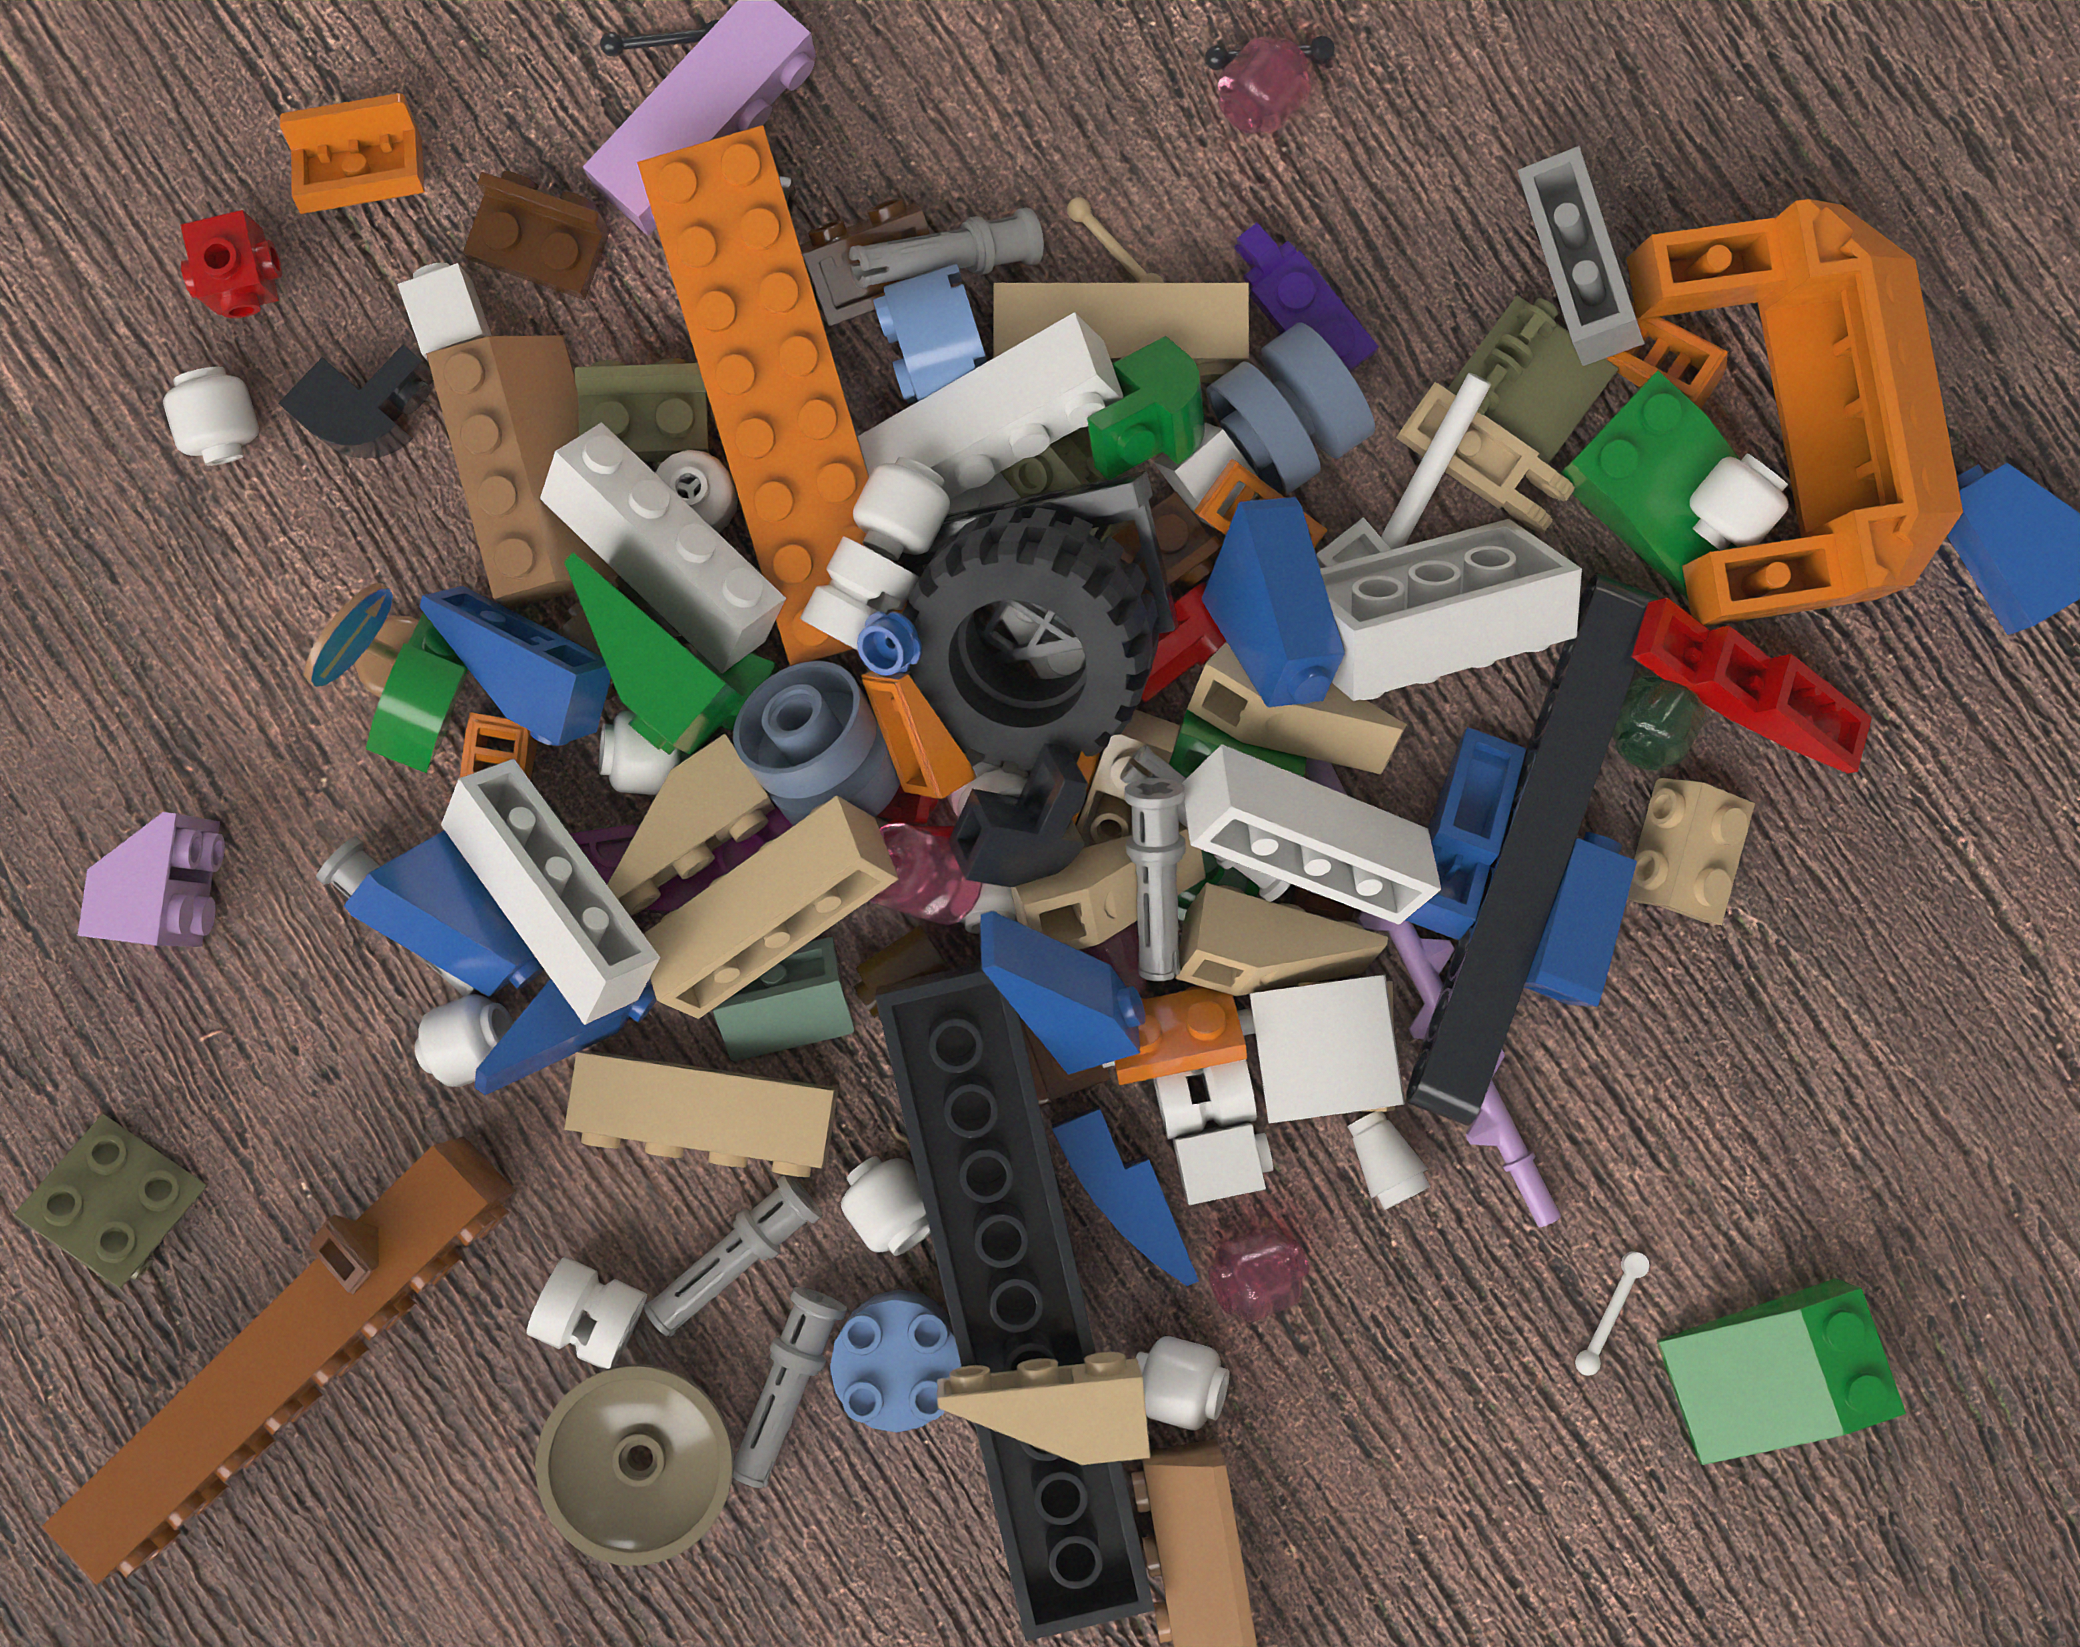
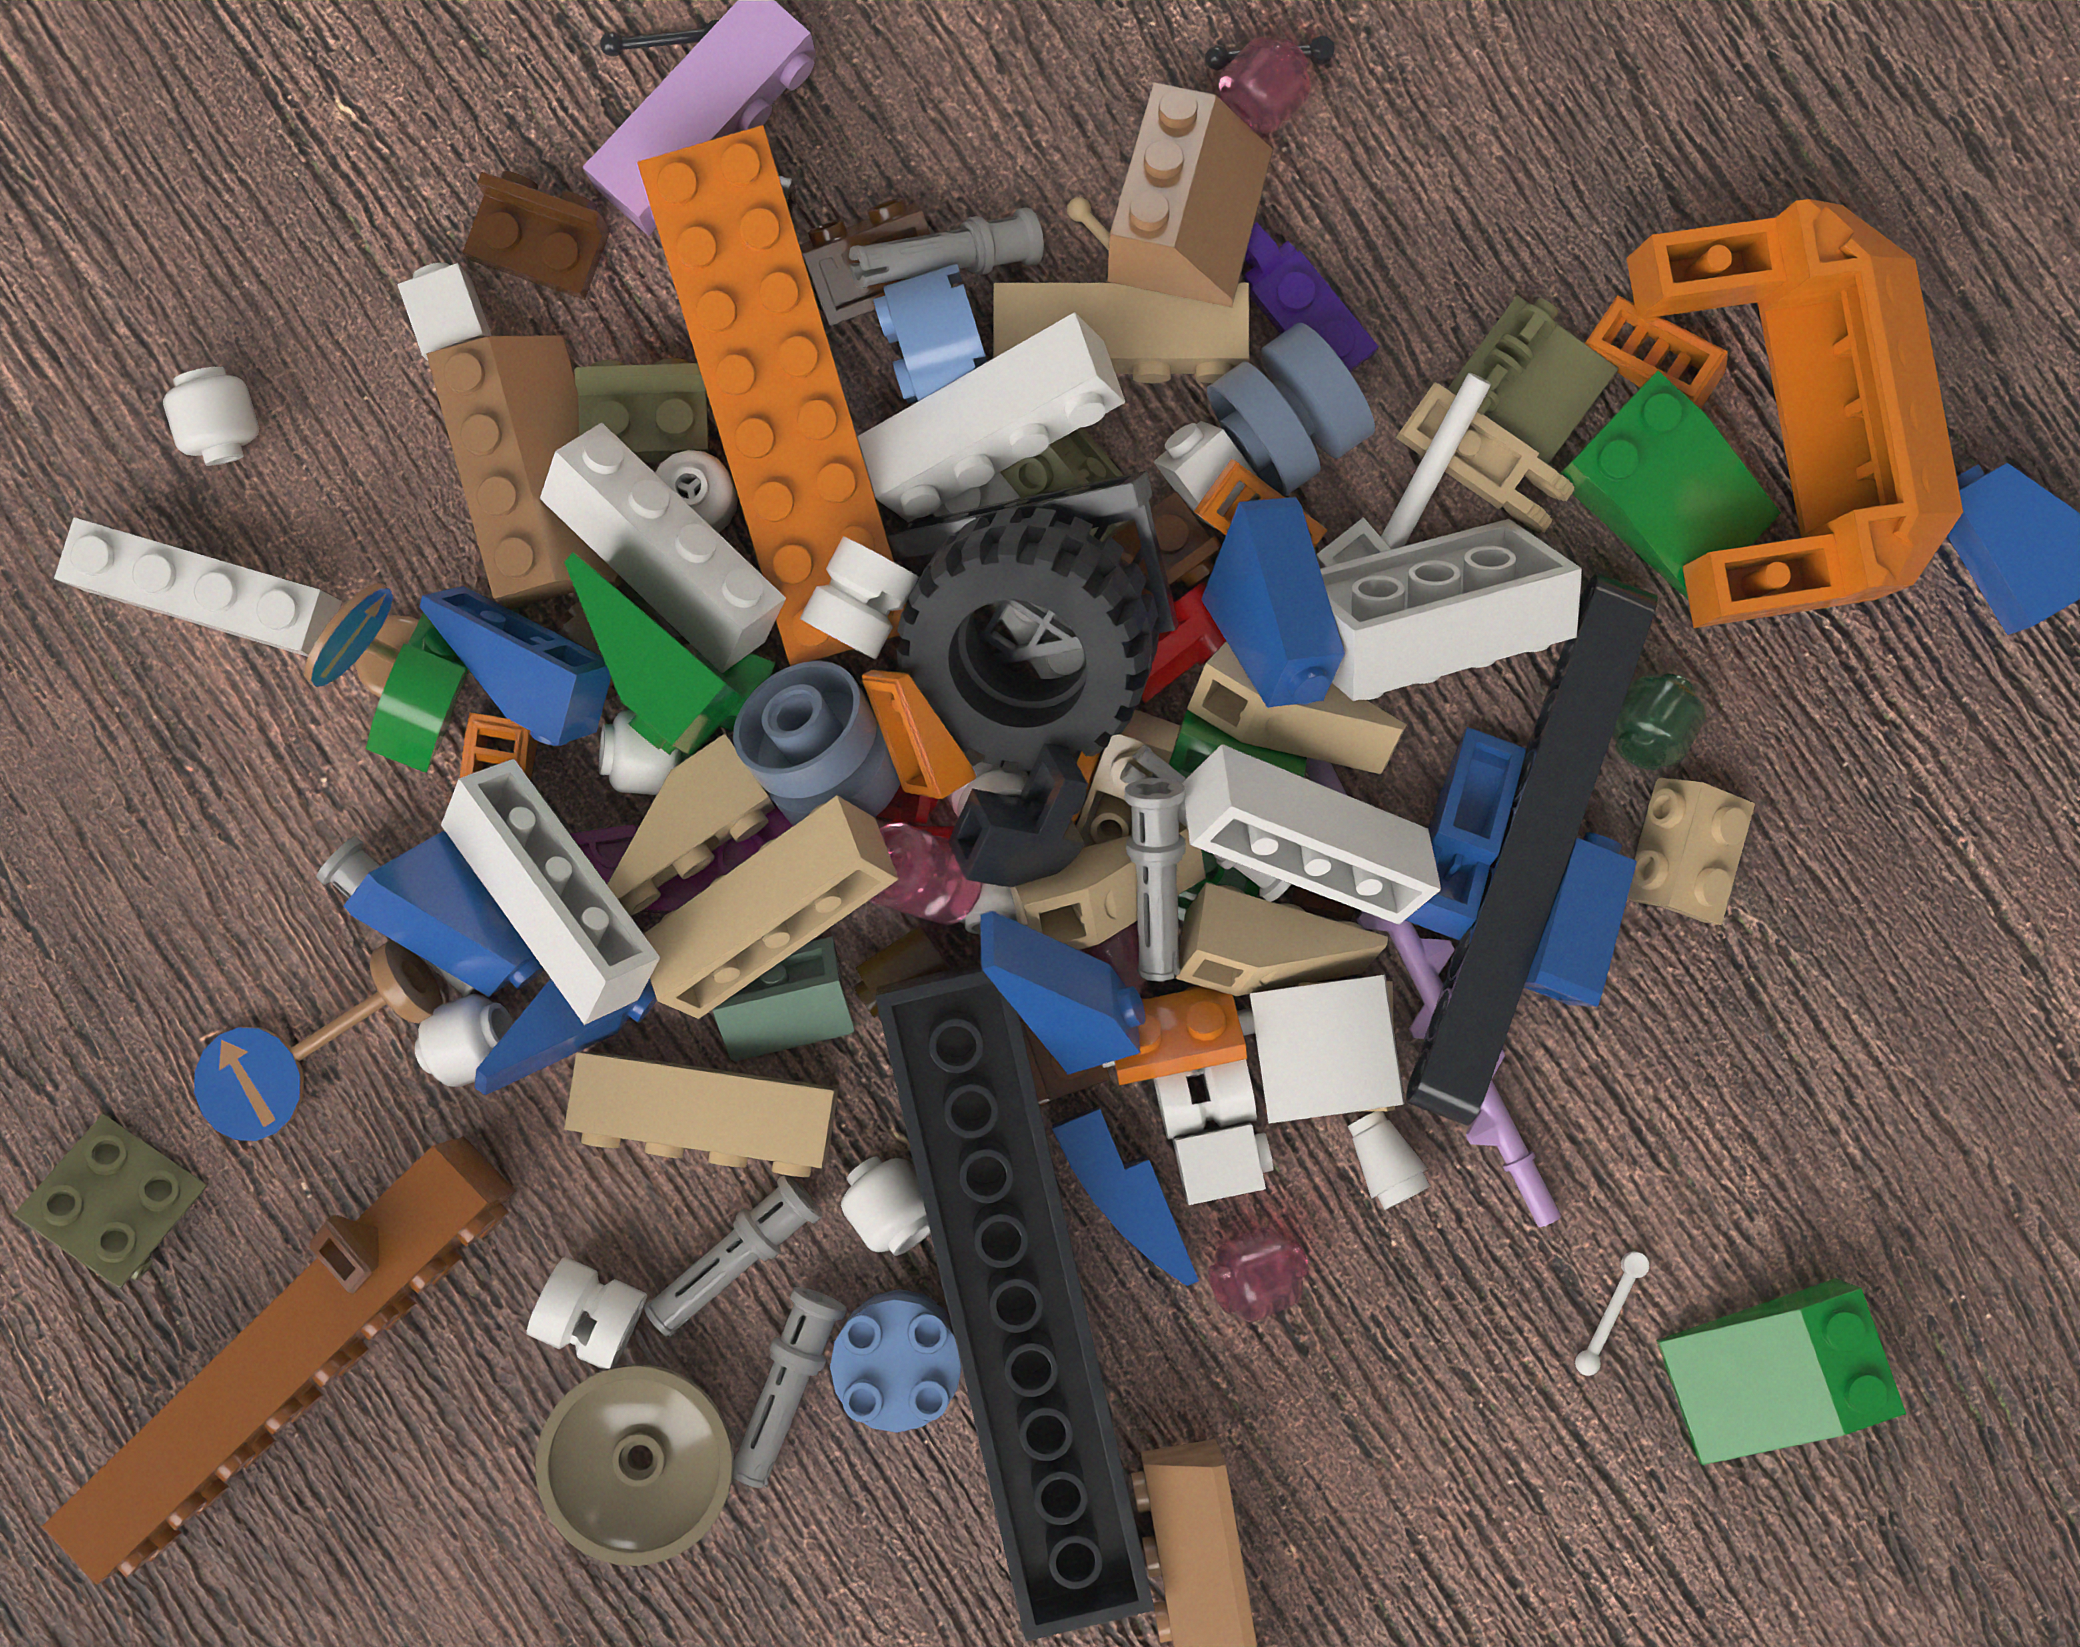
(156, 884): lavender slope -> none
(194, 587): none -> white brick
(230, 264): red brick -> none
(253, 1079): none -> piece
(353, 153): orange bracket -> none
(364, 419): black brick -> none
(889, 643): blue plate -> none
(901, 508): white head -> none
(1072, 1411): tan slope -> none
(1157, 412): green brick -> none
(1183, 1382): white head -> none
(1188, 198): none -> medium nougat slope
(1580, 256): light grey brick -> none
(1738, 503): white head -> none
(1761, 693): red slope -> none

